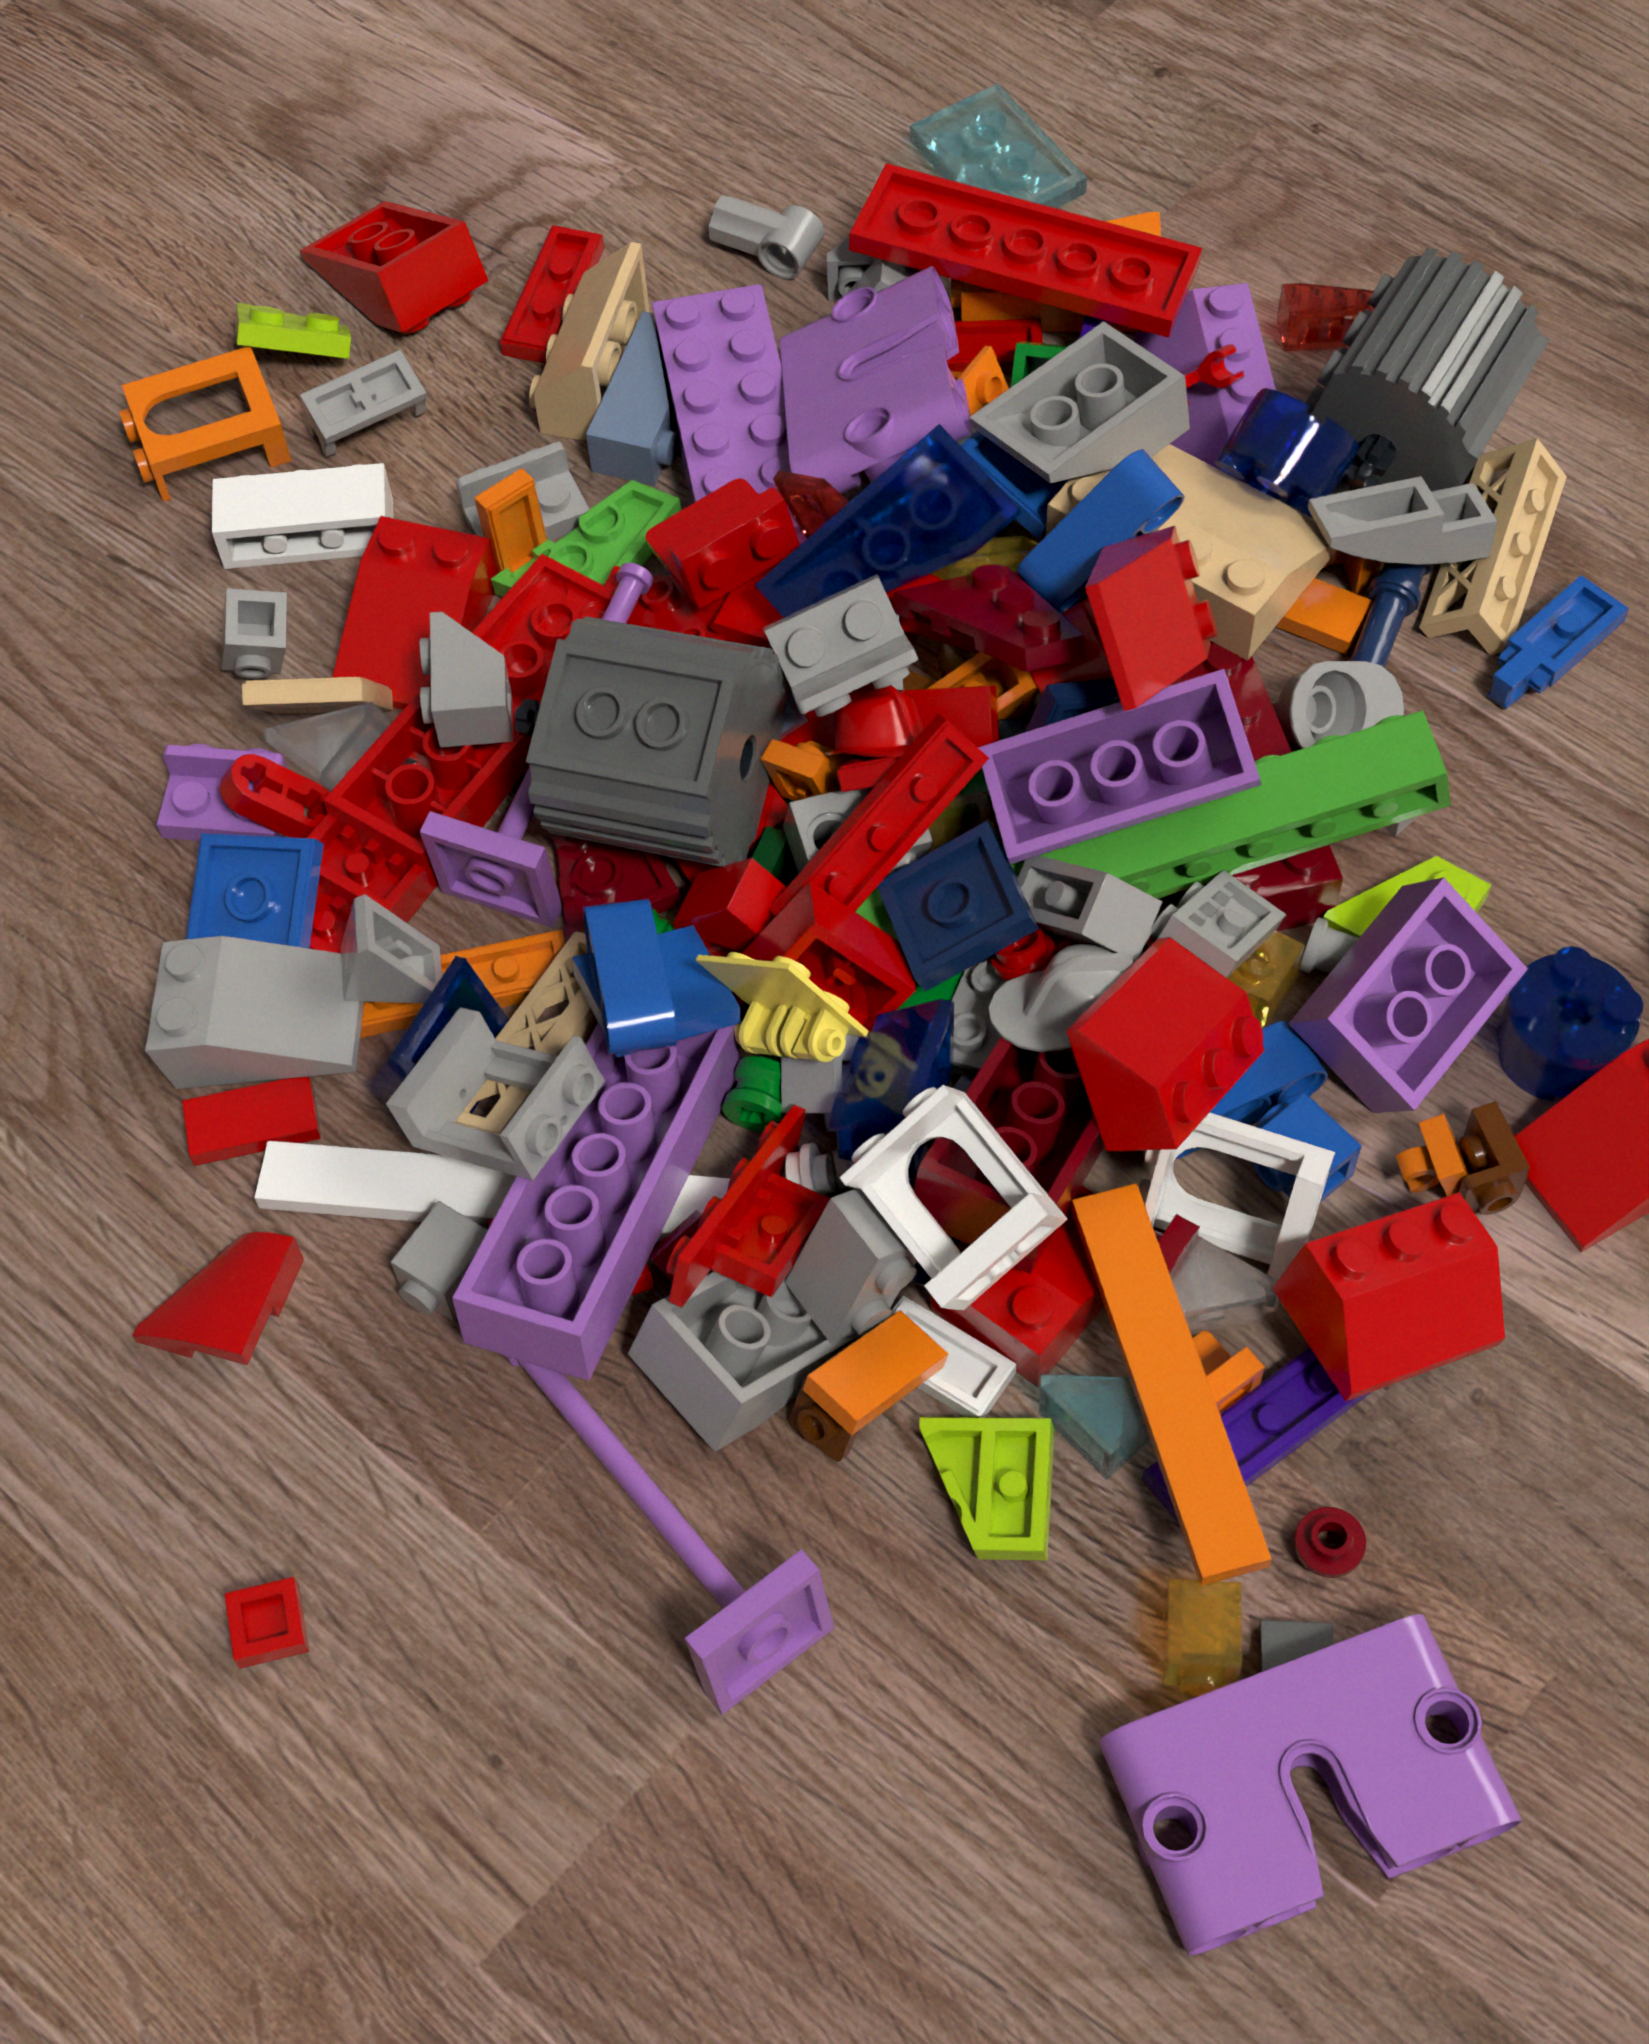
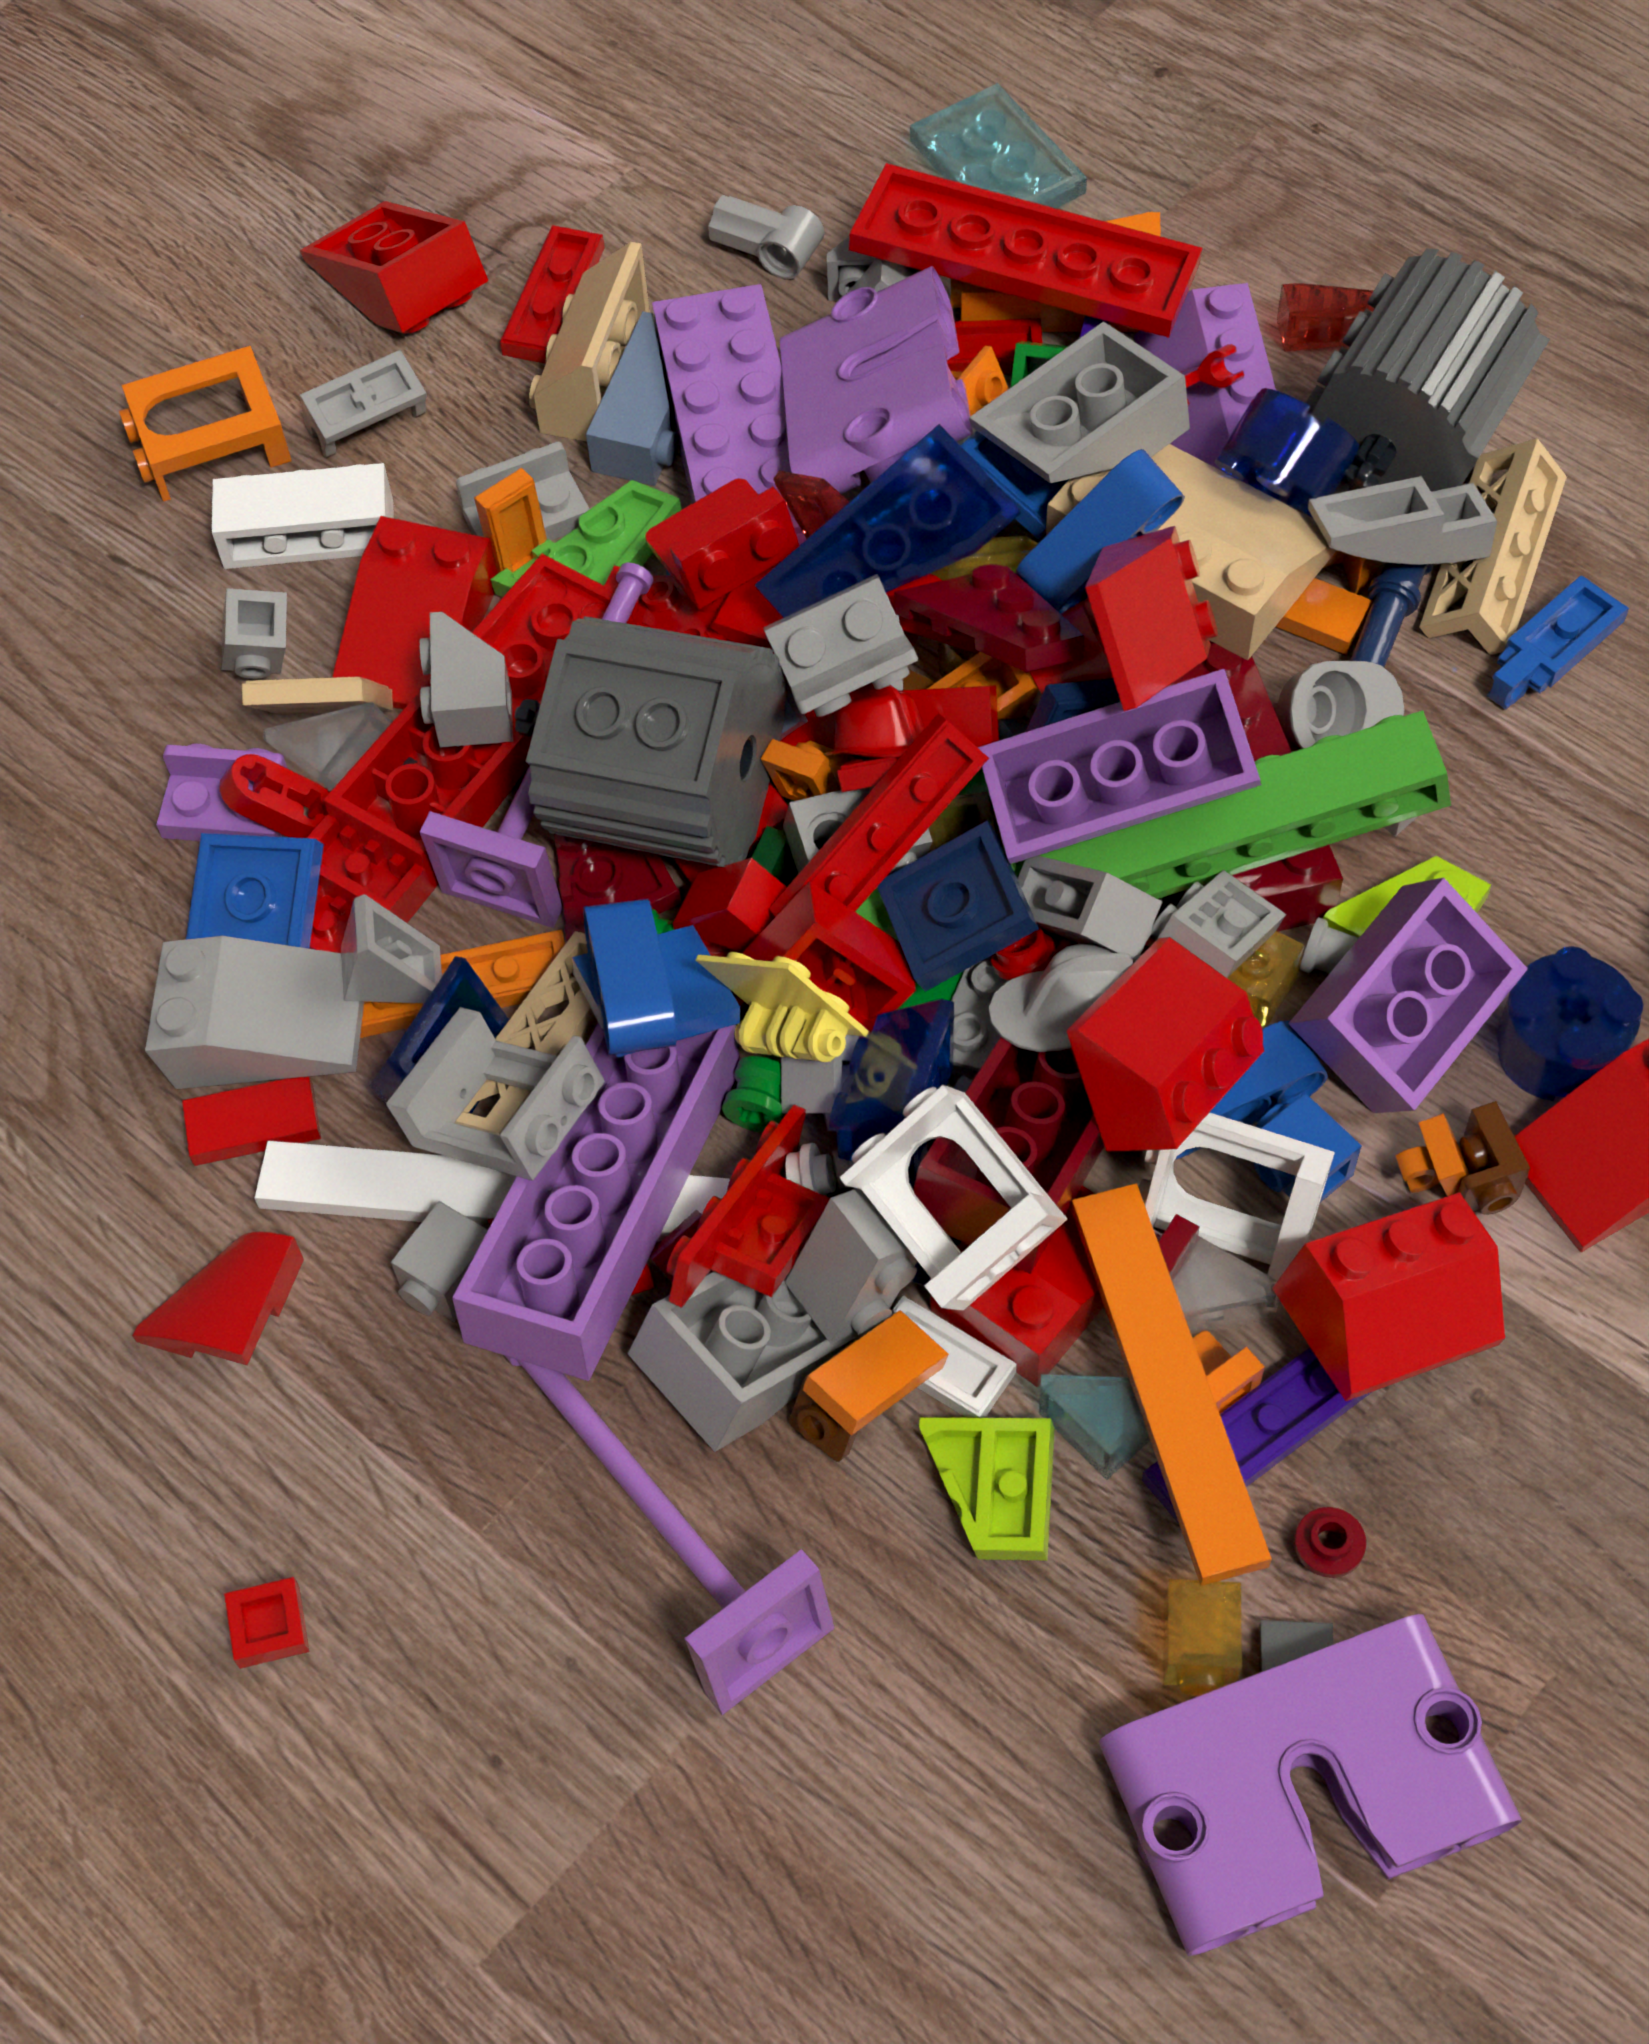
(290, 332): lime wing -> none

